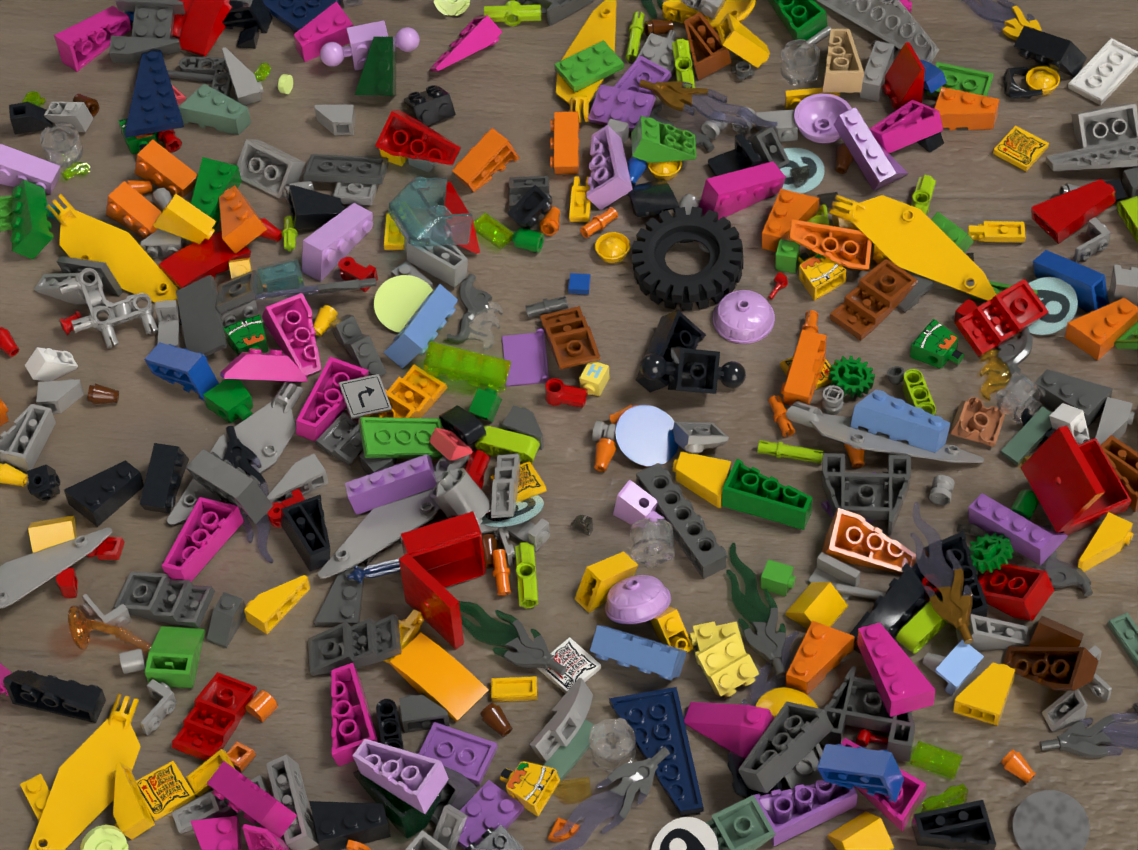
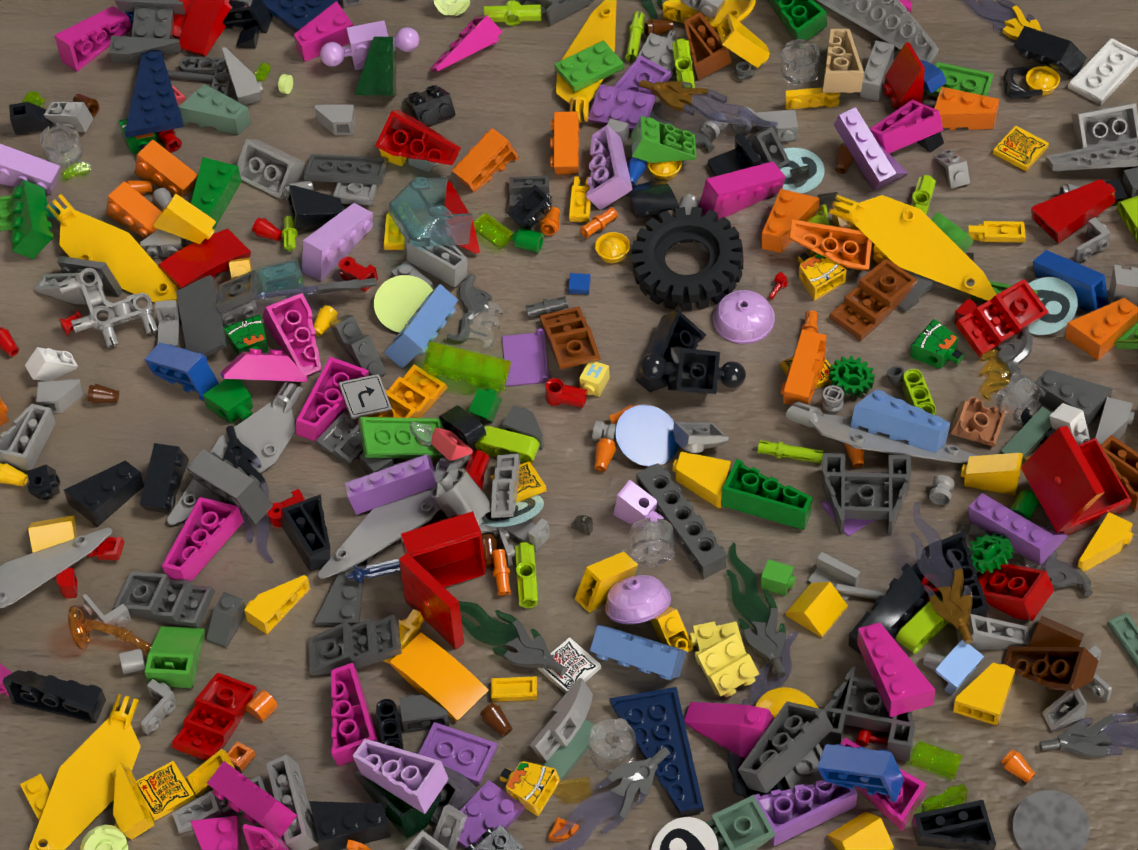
(238, 220): orange wedge -> none
(304, 475): light grey slope -> none
(422, 433): none -> clear tile
(780, 416): orange pin -> none
(787, 256): bright green brick -> none
(817, 116): lavender hat -> none
(817, 656): orange wedge -> none
(819, 36): light grey piece -> none
(861, 544): orange wedge -> none
(955, 167): none -> light grey bracket
(993, 472): none -> yellow slope

